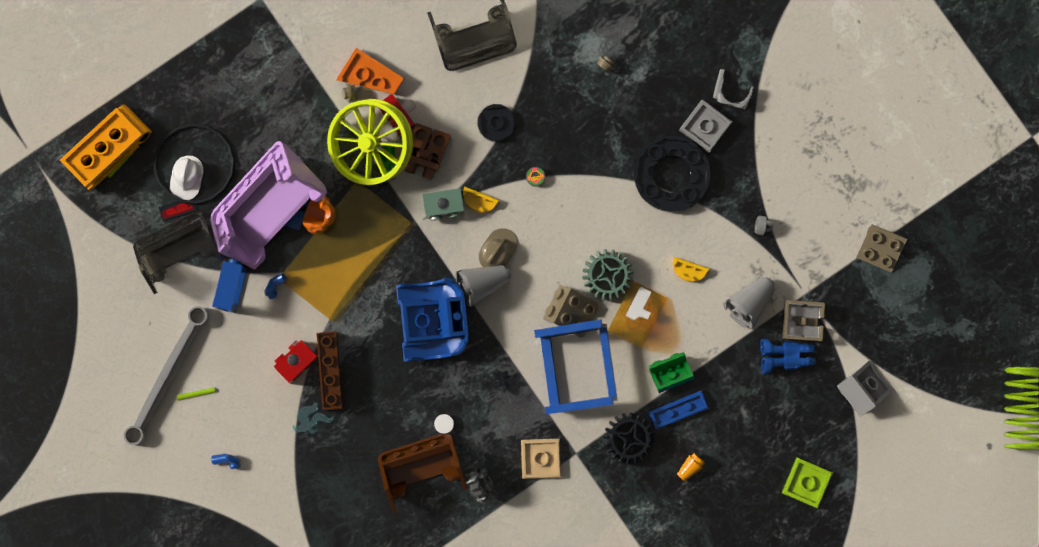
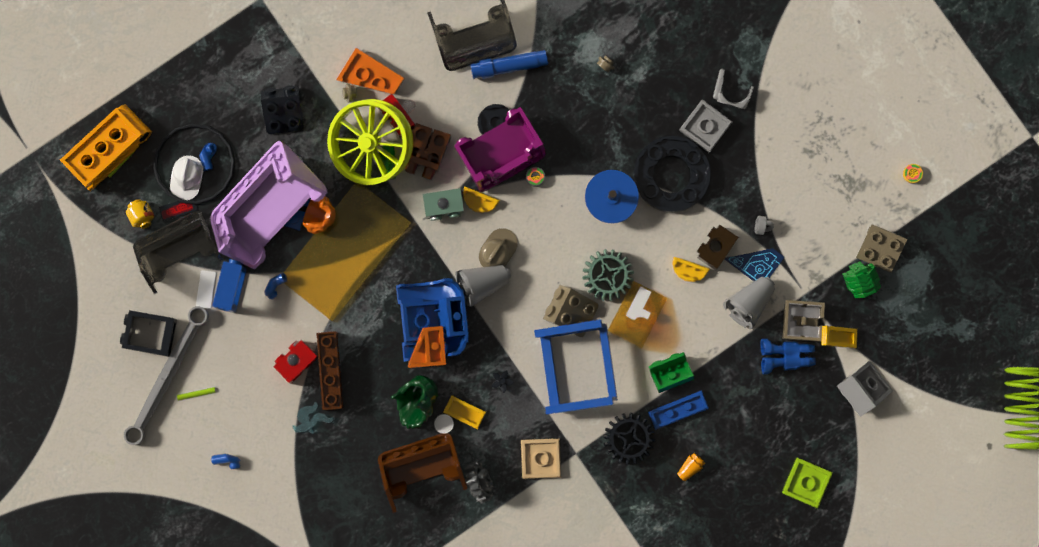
(140, 214): none -> yellow head
(168, 335): none -> black window
(205, 289): none -> white sticker
(206, 155): none -> blue arm
(282, 109): none -> black bracket
(416, 401): none -> dark green hair
(429, 348): none -> orange wing
(464, 412): none -> yellow tile
(490, 68): none -> blue piece
(501, 151): none -> magenta windscreen
(611, 196): none -> blue piece
(726, 240): none -> dark brown brick
(757, 263): none -> dark blue sticker
(839, 337): none -> yellow tile
(862, 280): none -> green hair
(912, 173): none -> tile

